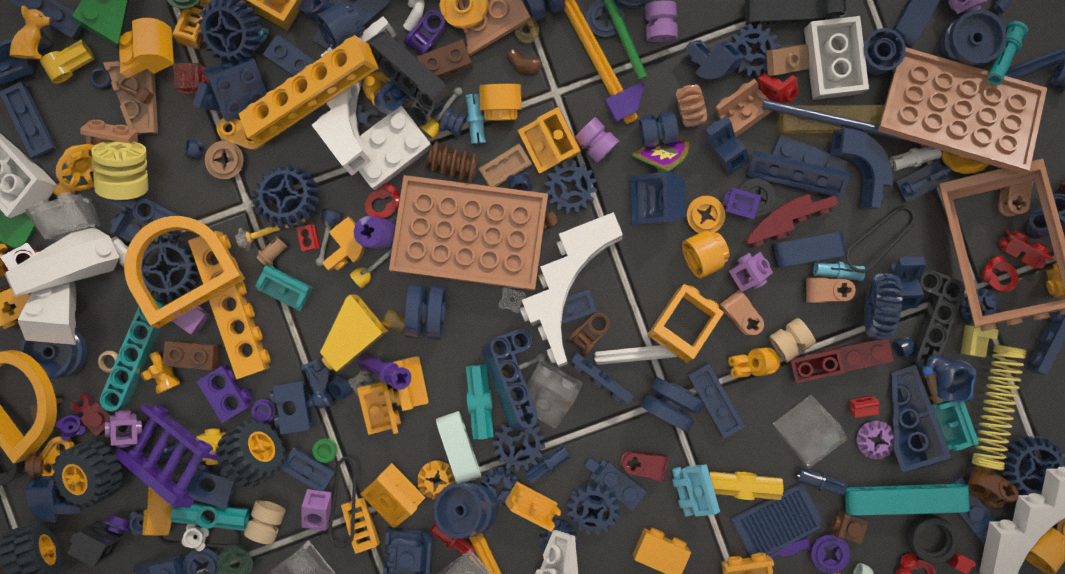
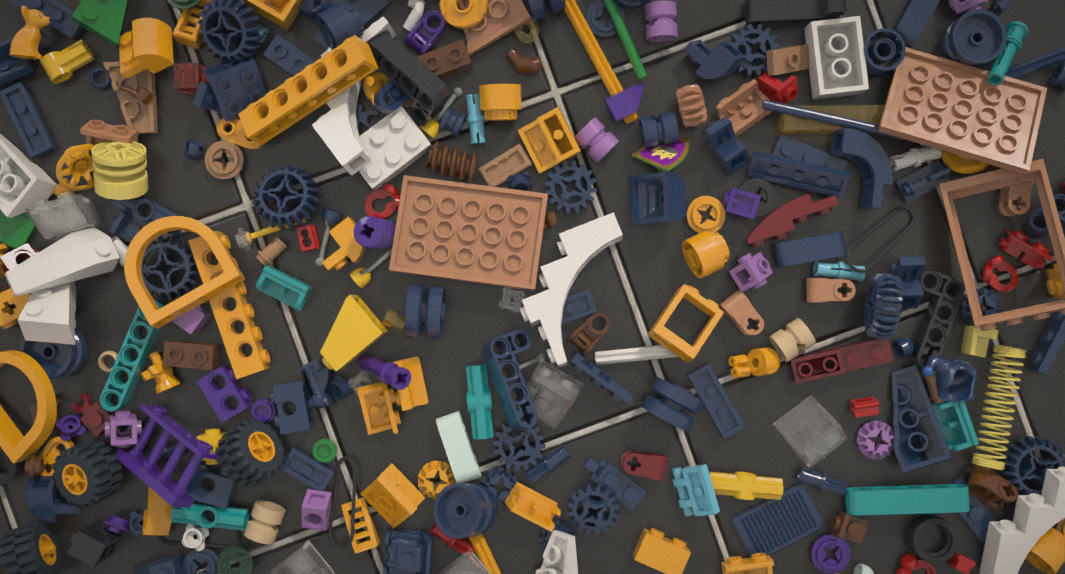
(792, 548): dark purple piece -> none

